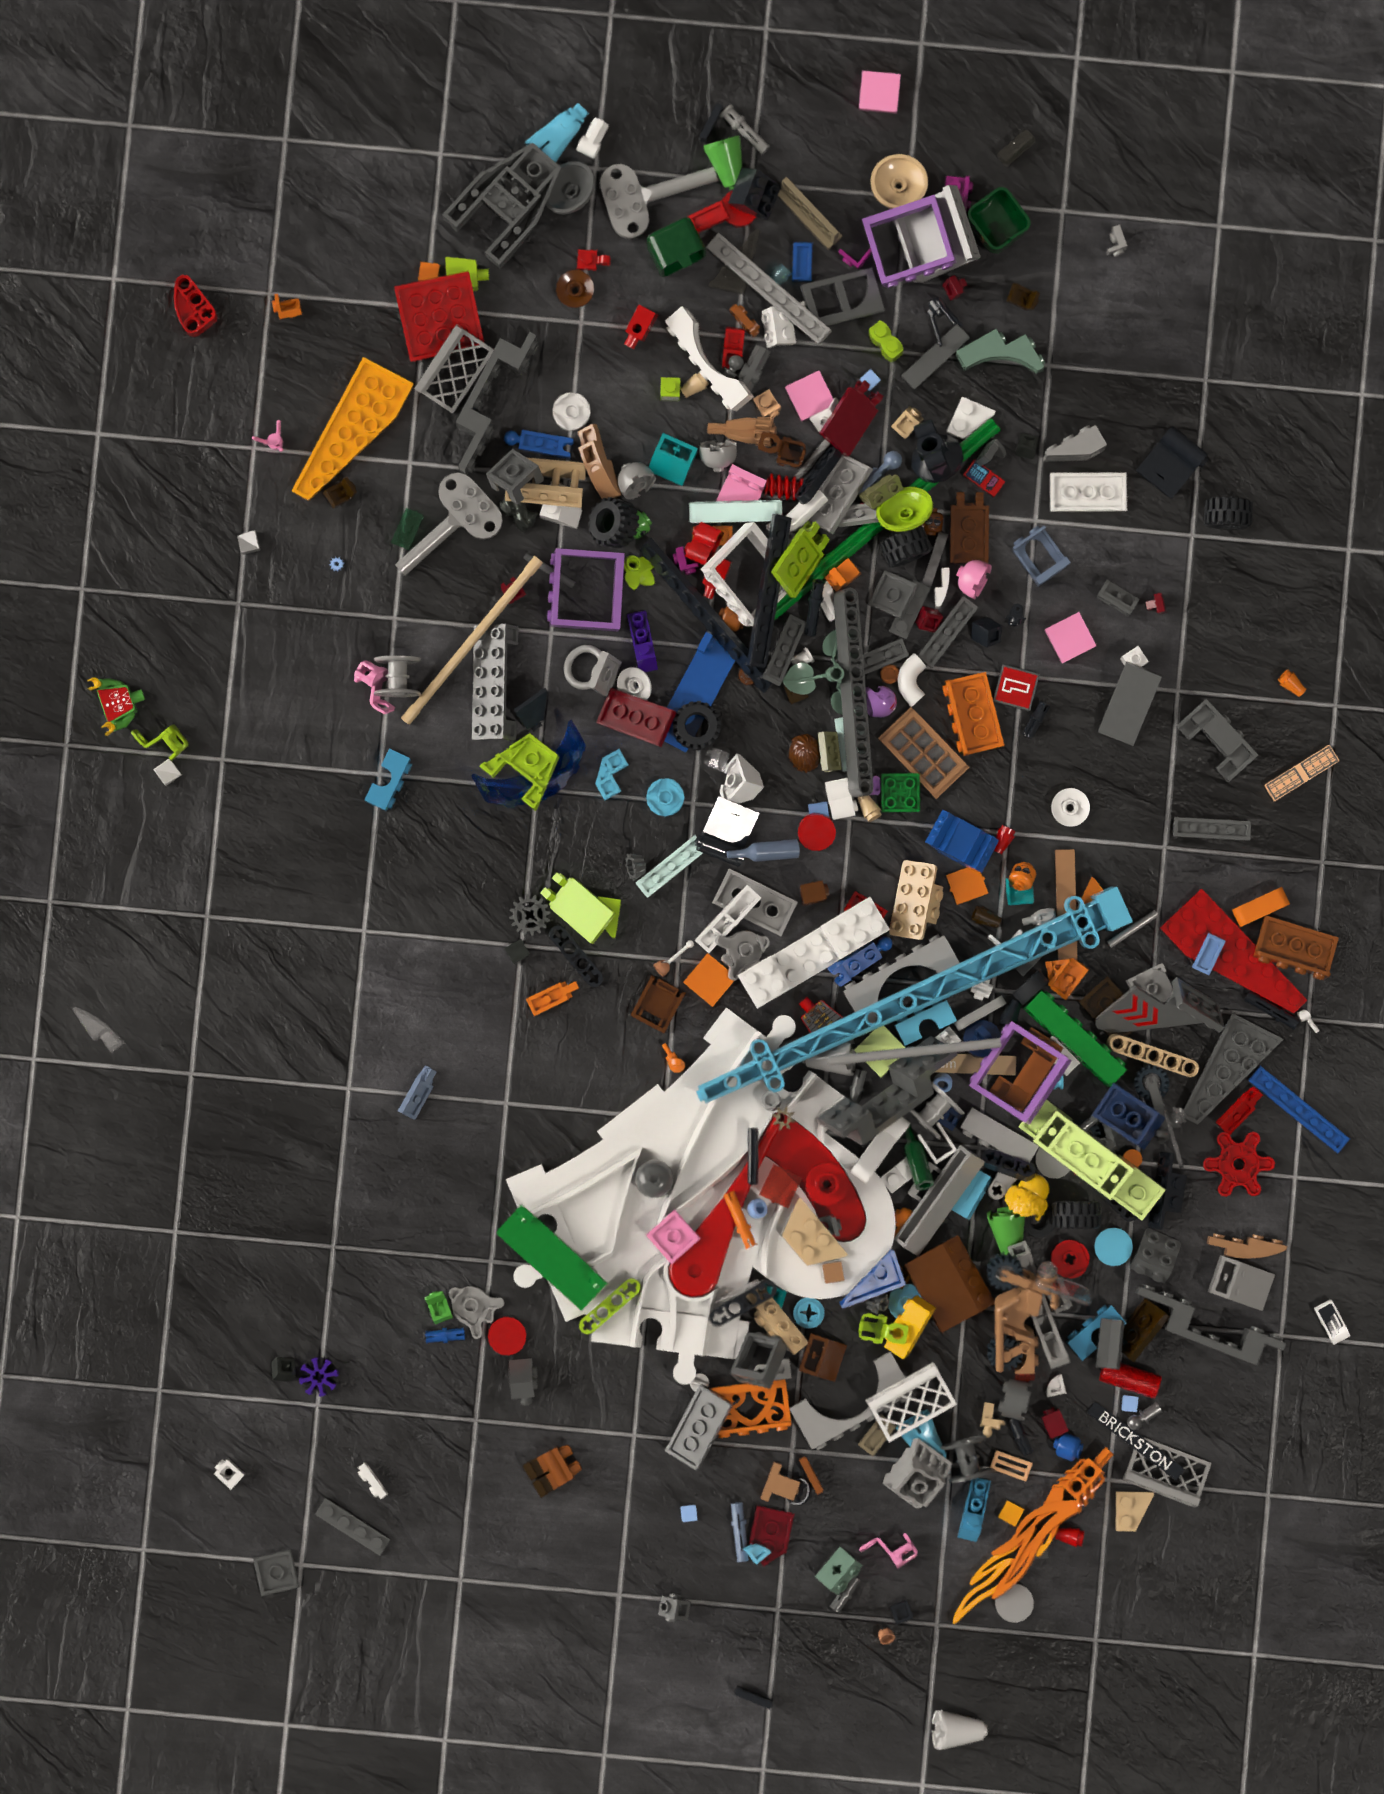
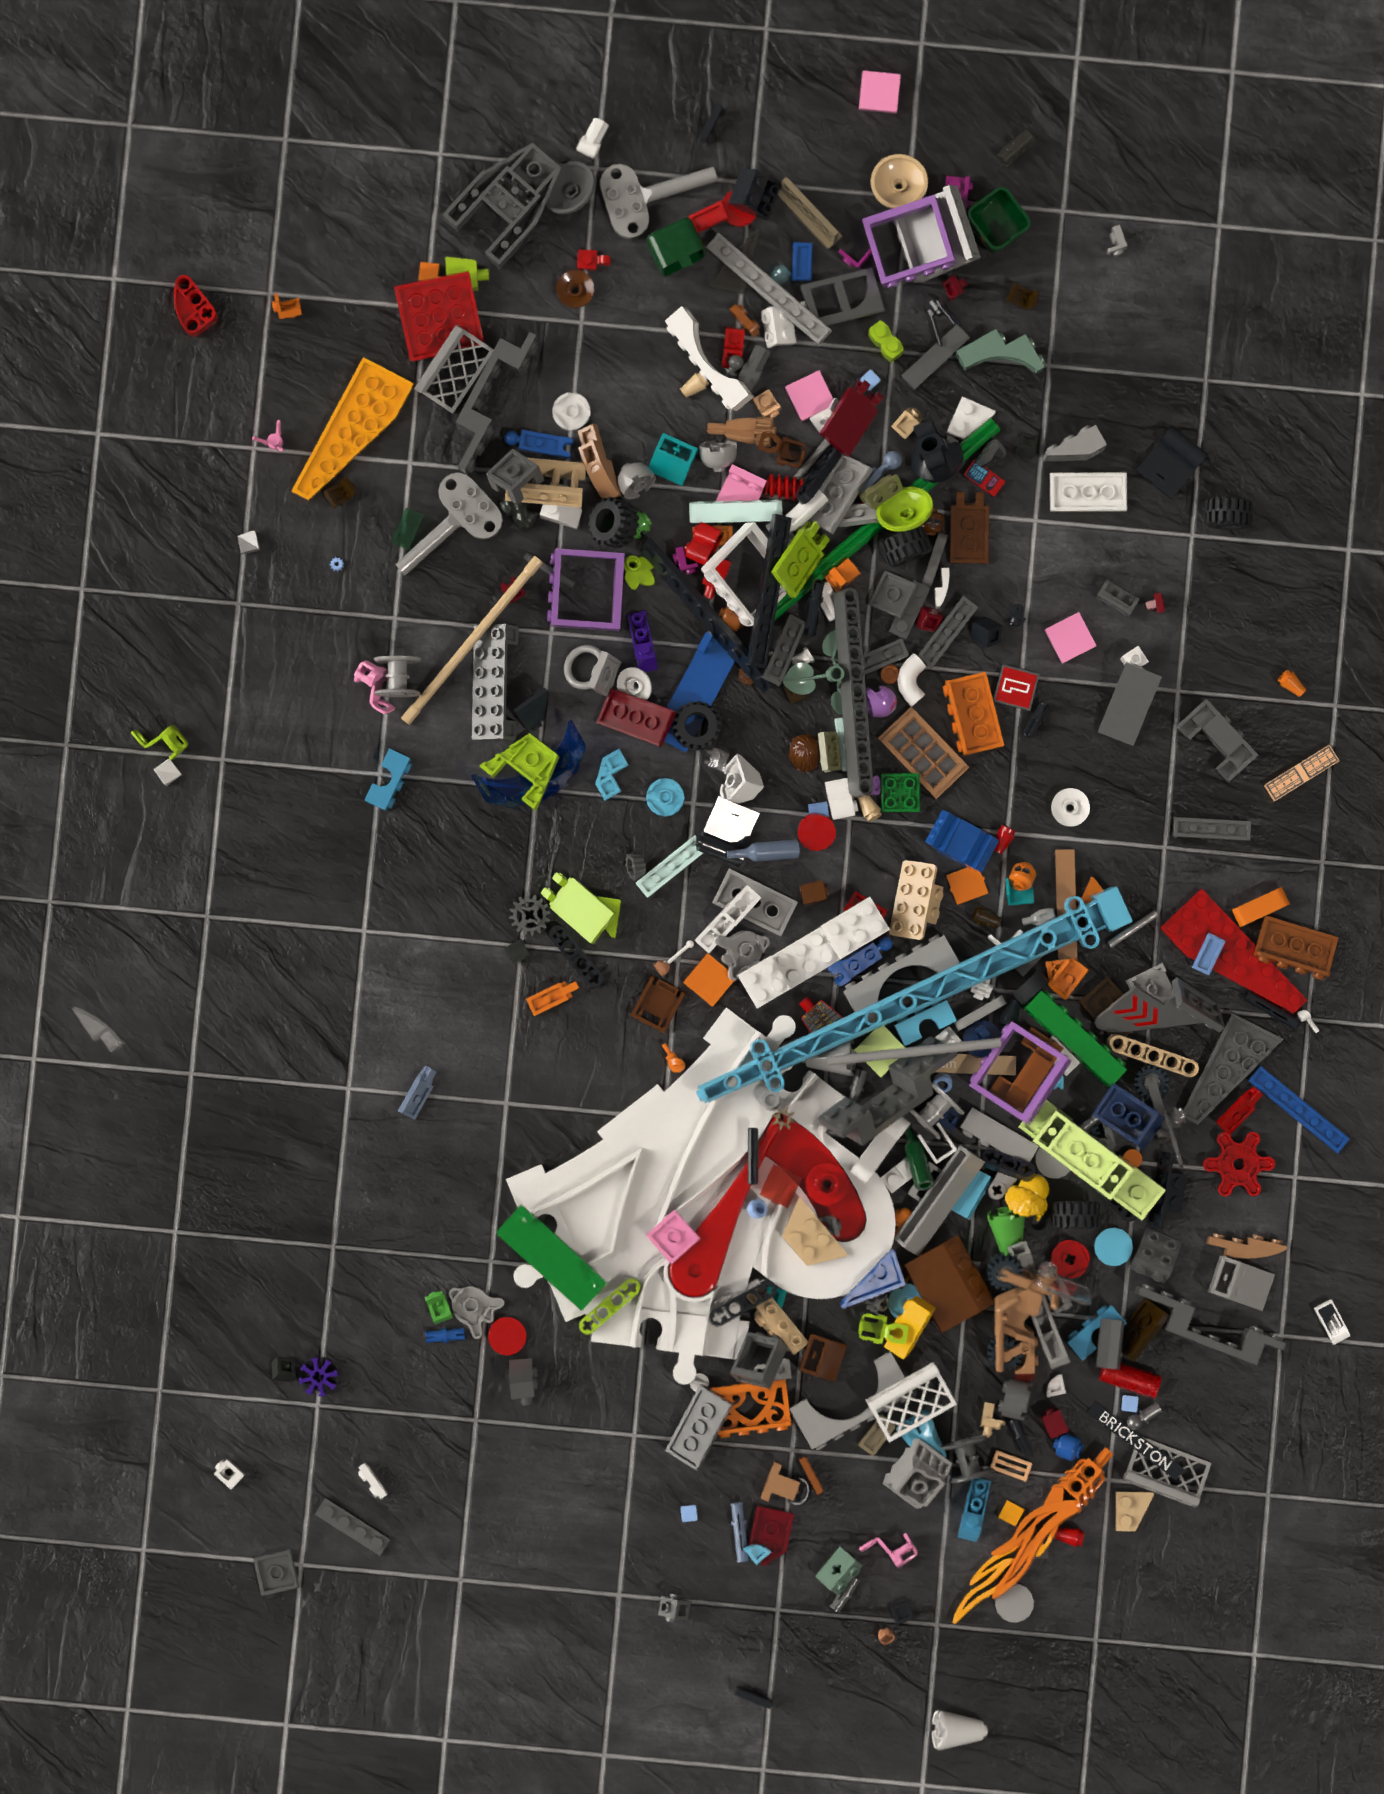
(116, 702): torso -> none
(556, 1465): dark orange hips -> none
(559, 132): medium azure piece -> none
(642, 317): red torso -> none
(654, 1178): dark grey cylinder -> none
(670, 389): lime brick -> none
(726, 159): bright green cone -> none
(739, 120): light grey pin -> none
(740, 1220): orange pin -> none
(801, 1318): medium azure gear -> none
(833, 1272): medium nougat tile -> none
(973, 577): bright pink cylinder -> none
(1041, 535): sand blue panel -> none

